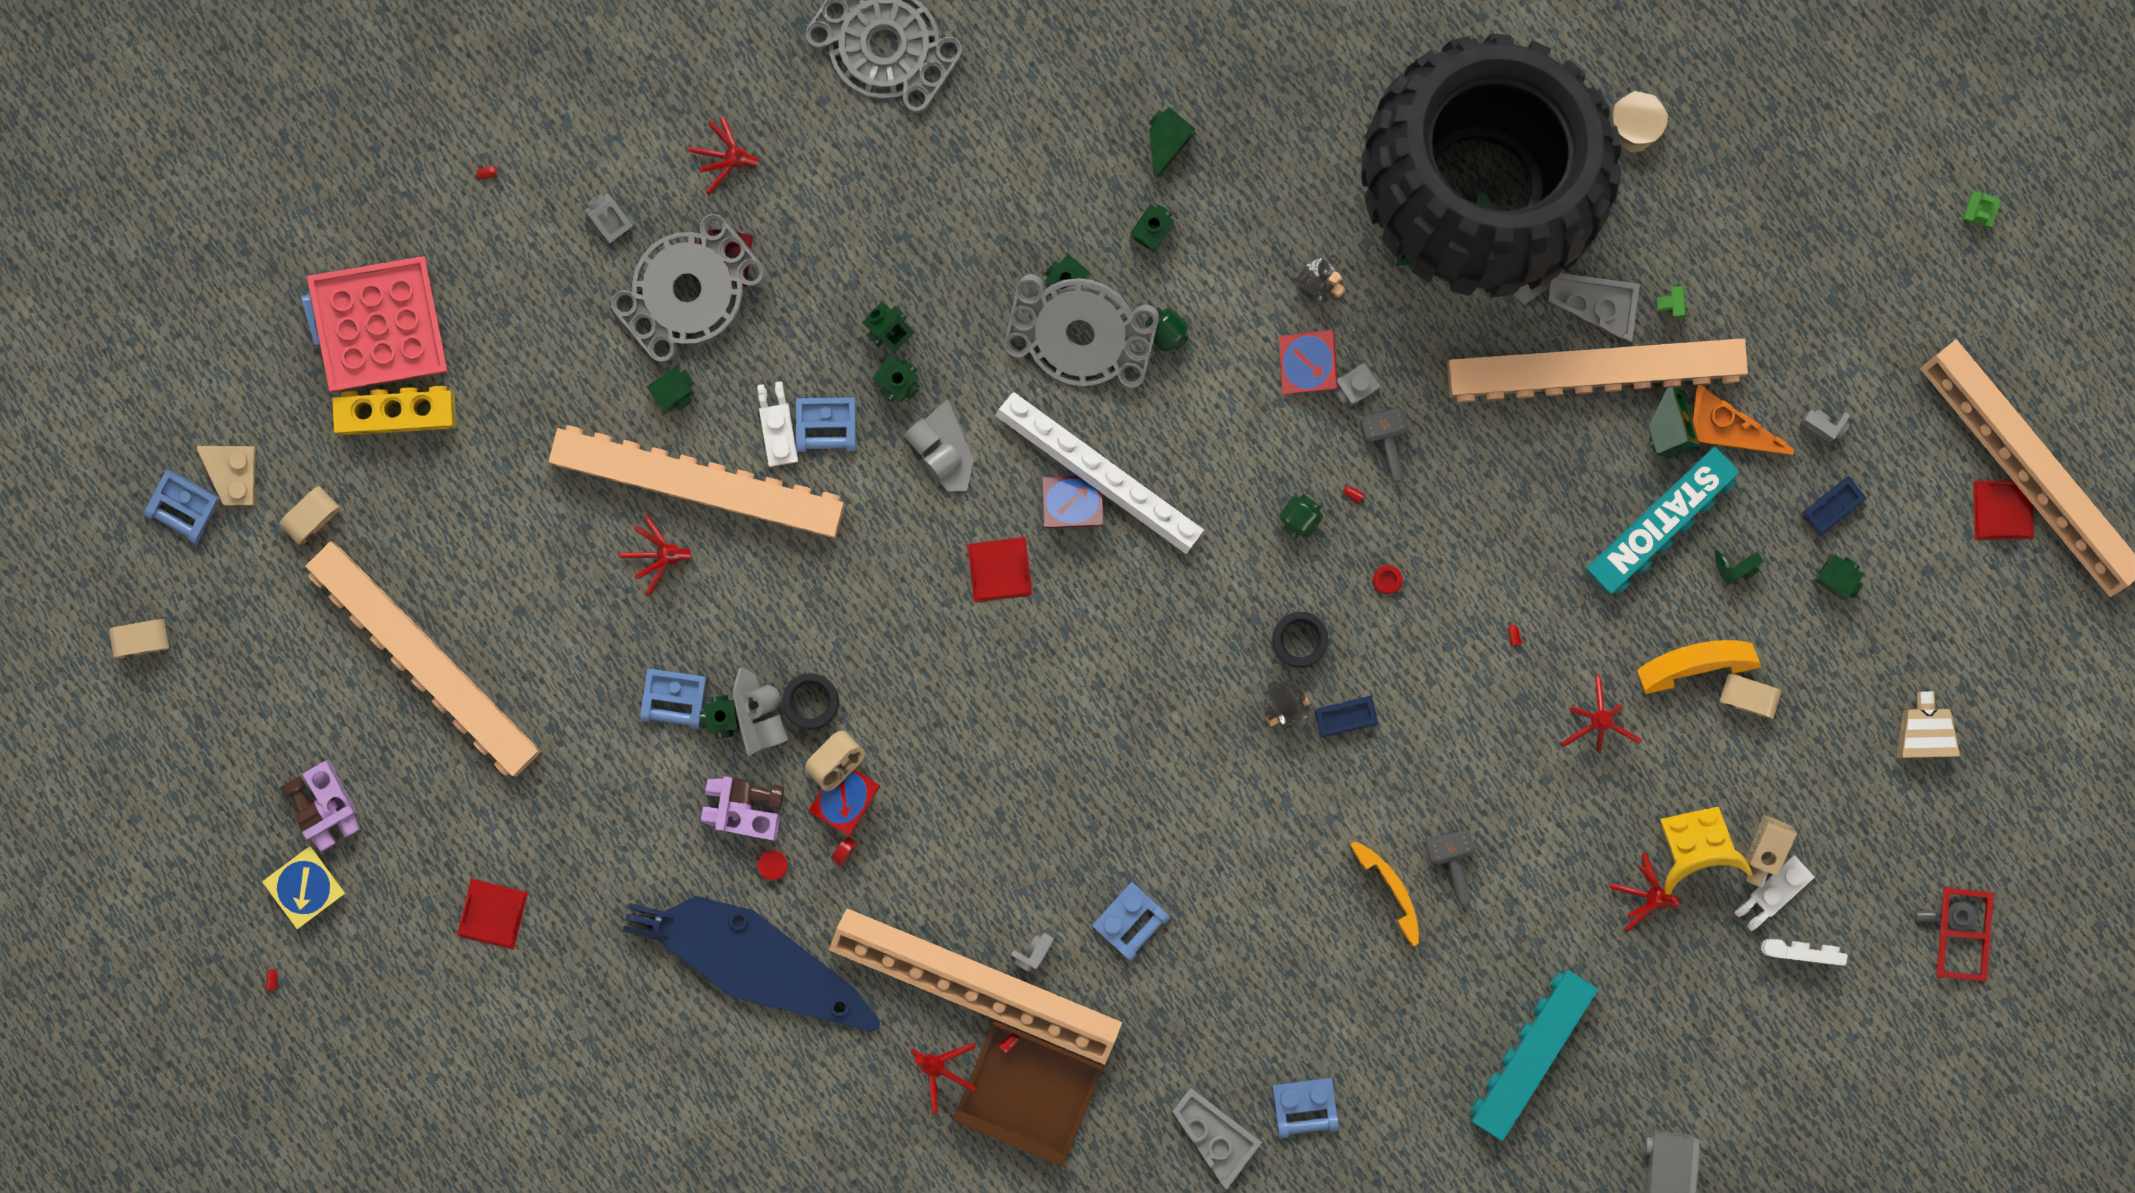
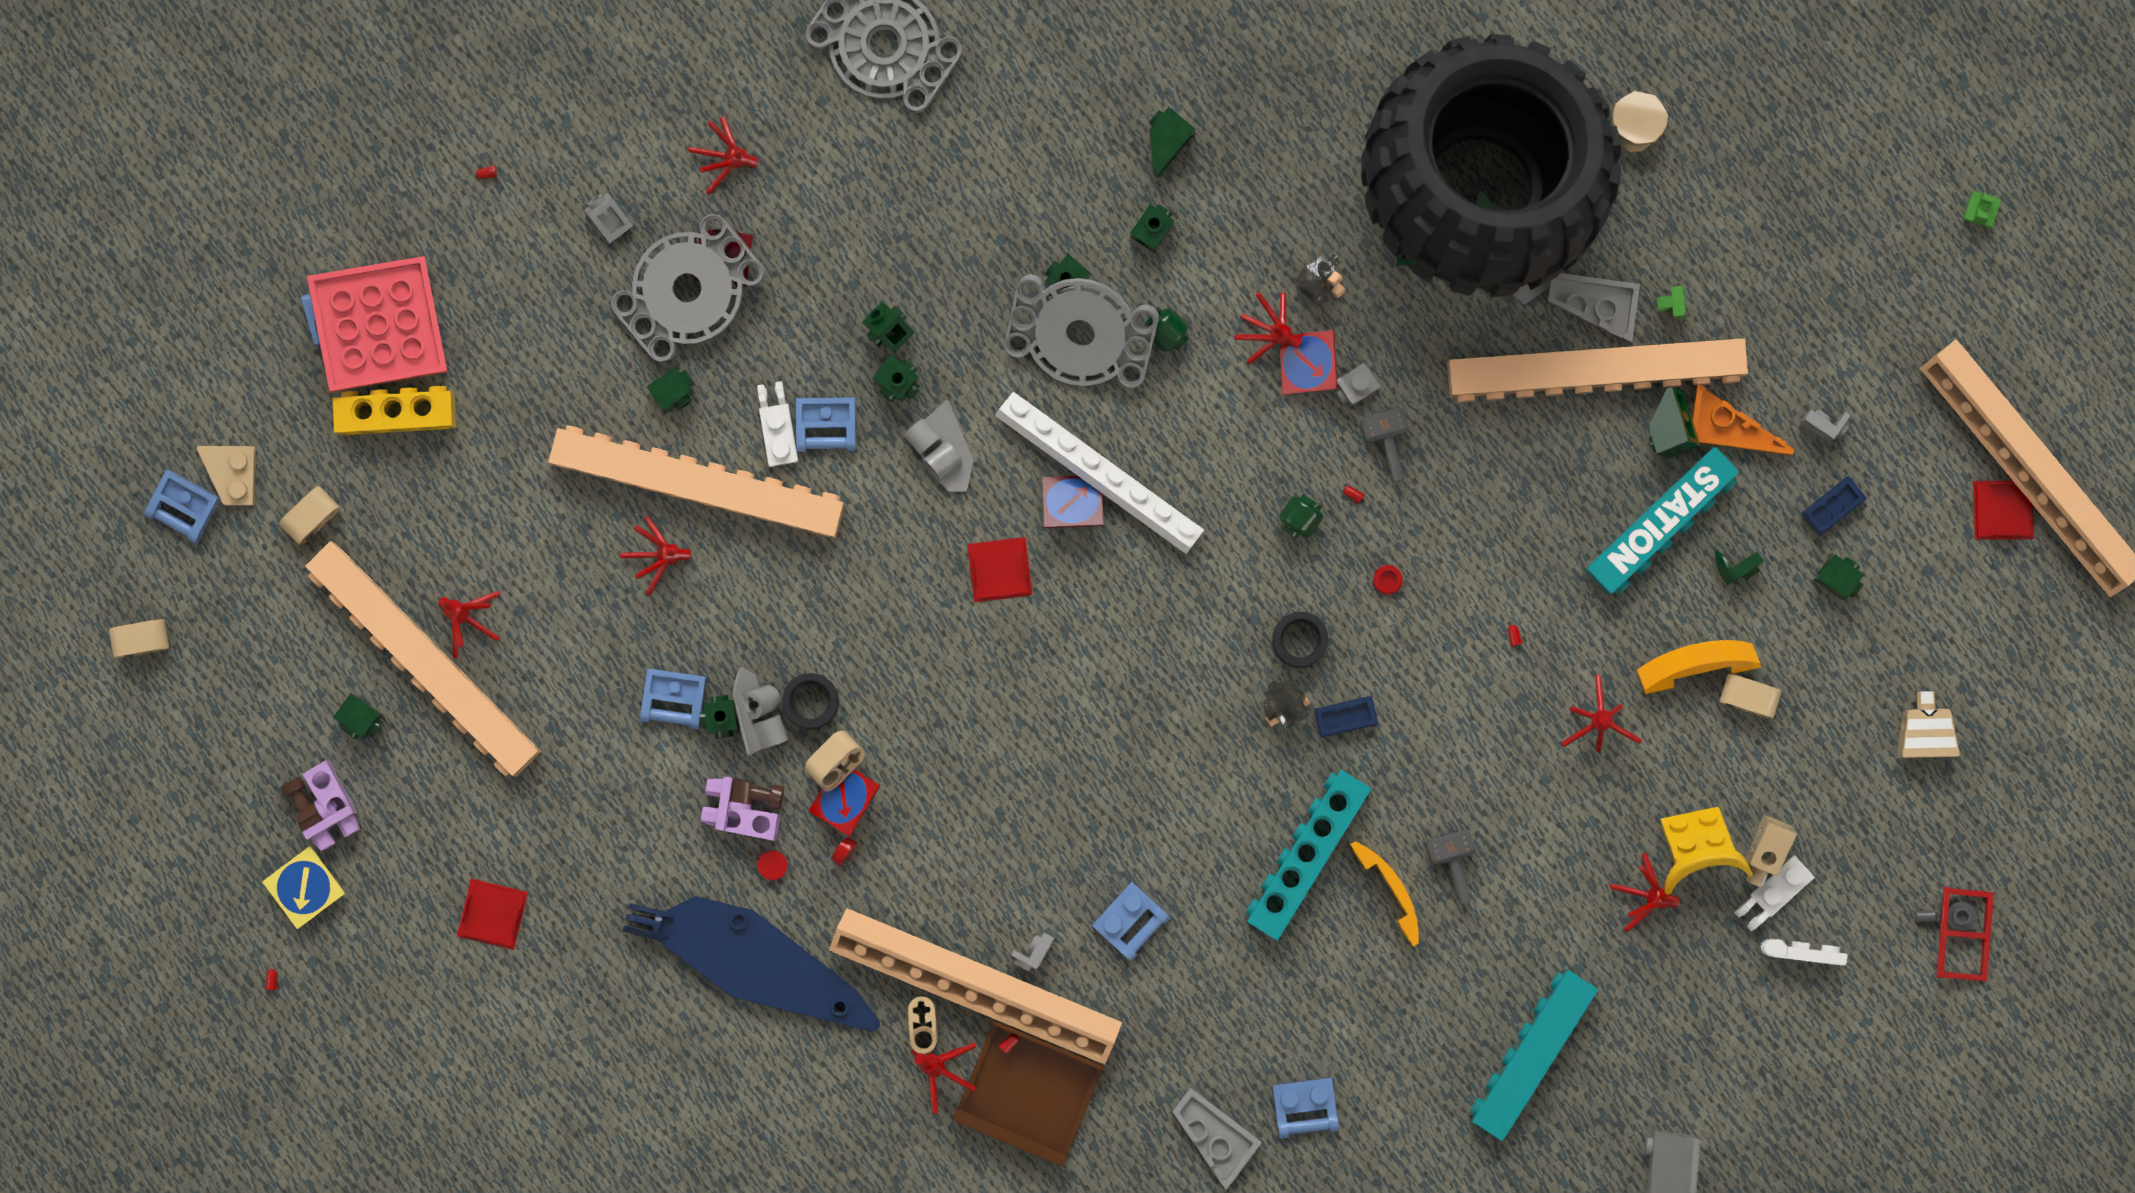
(358, 717): none -> dark green brick
(459, 613): none -> red plant
(915, 1017): none -> tan beam
(1279, 331): none -> red plant
(1354, 794): none -> teal brick

